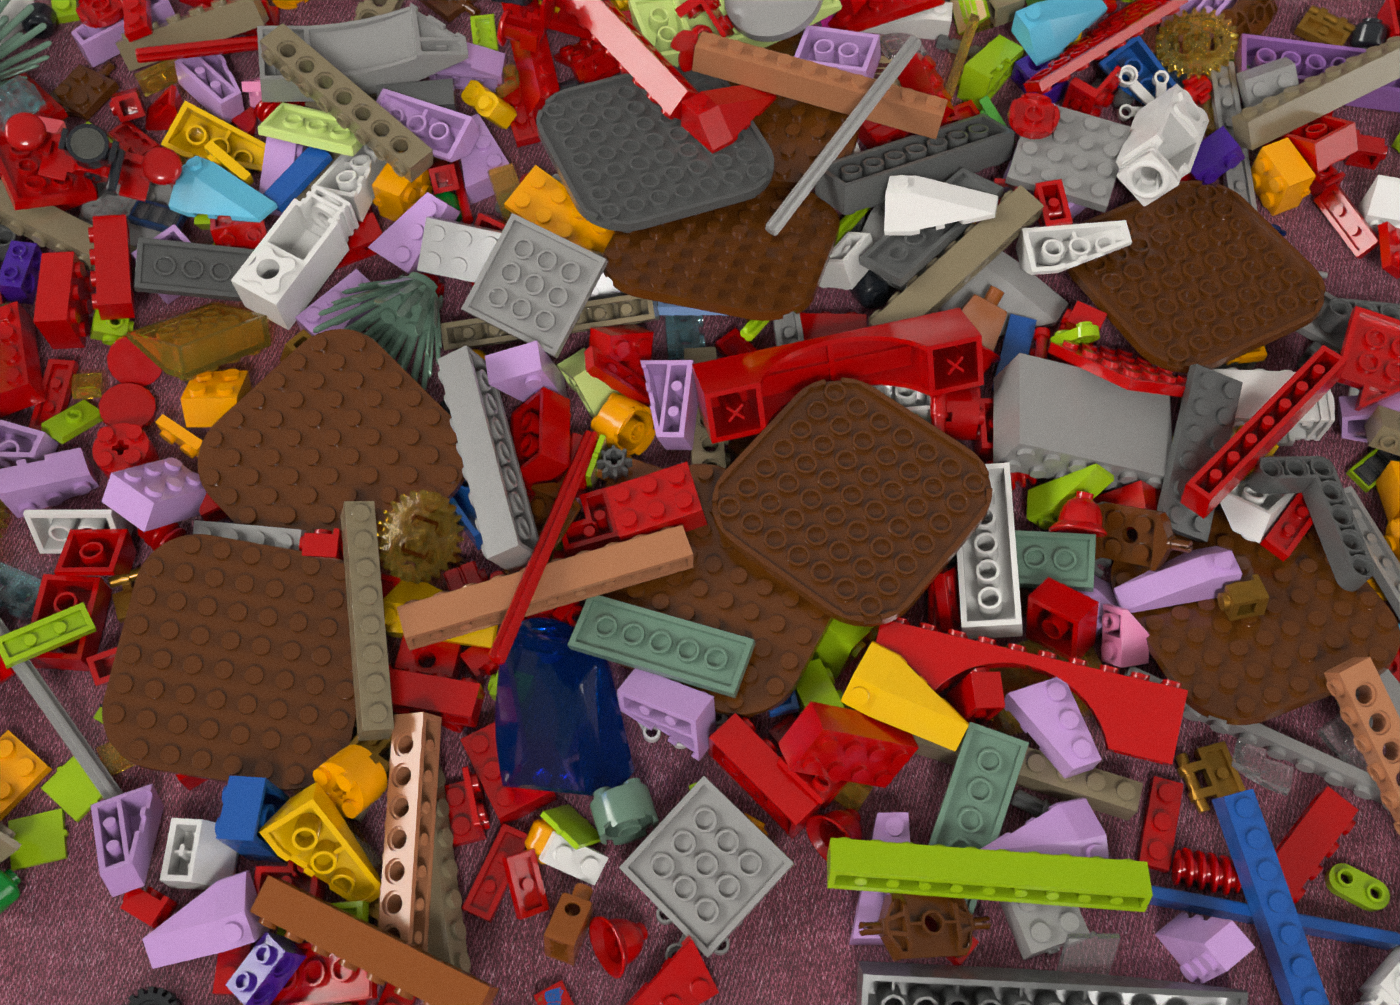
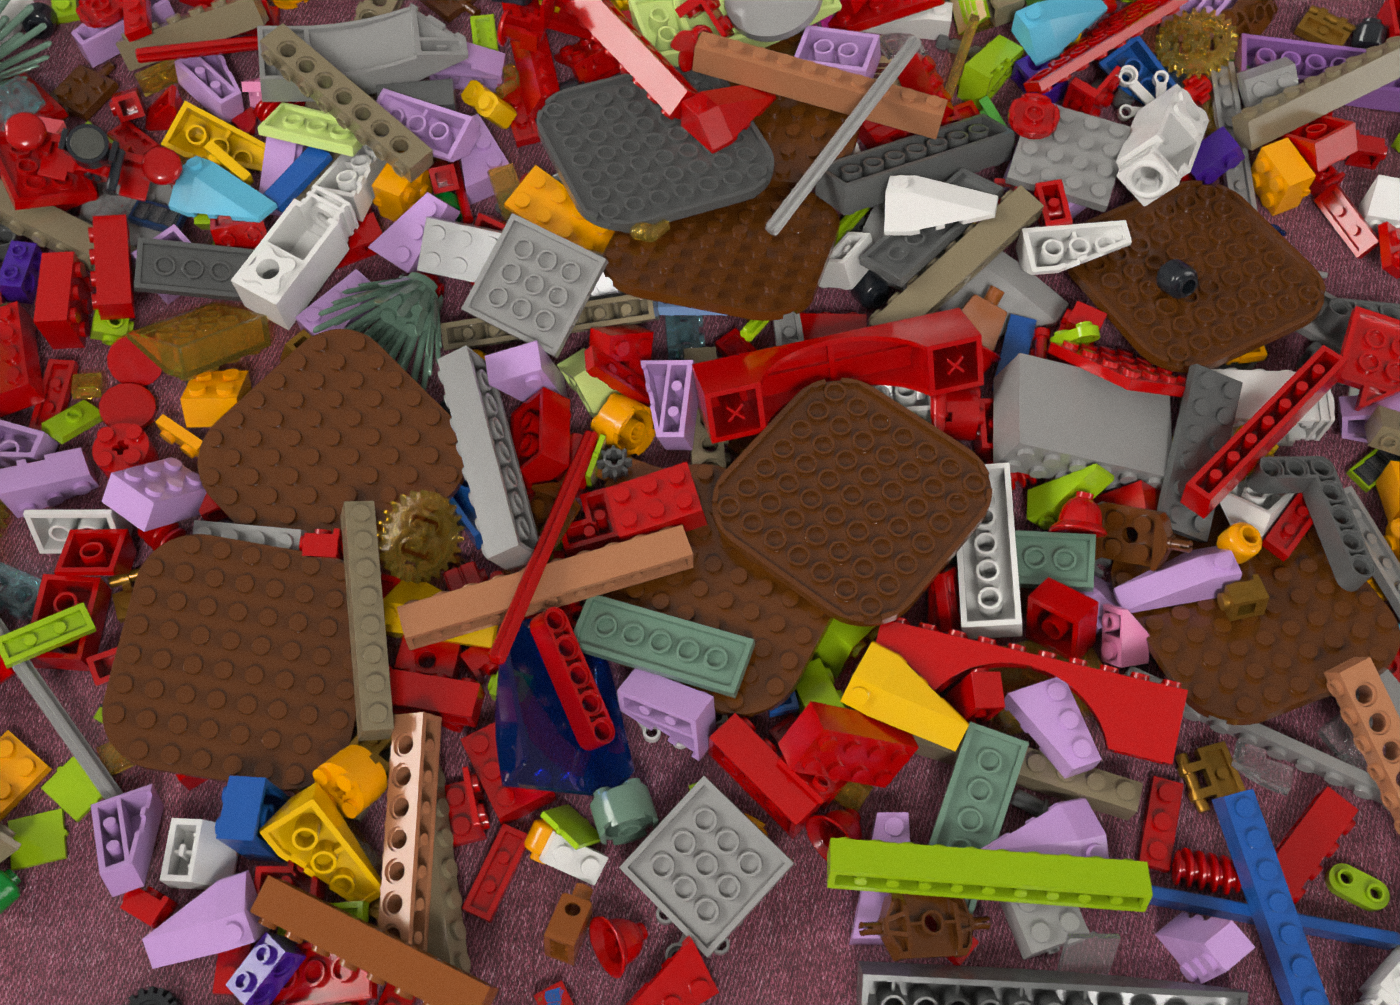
(525, 883): red plate -> none
(574, 692): none -> red beam
(649, 232): none -> clear yellow arm
(1177, 279): none -> black head
(1242, 540): none -> light orange head

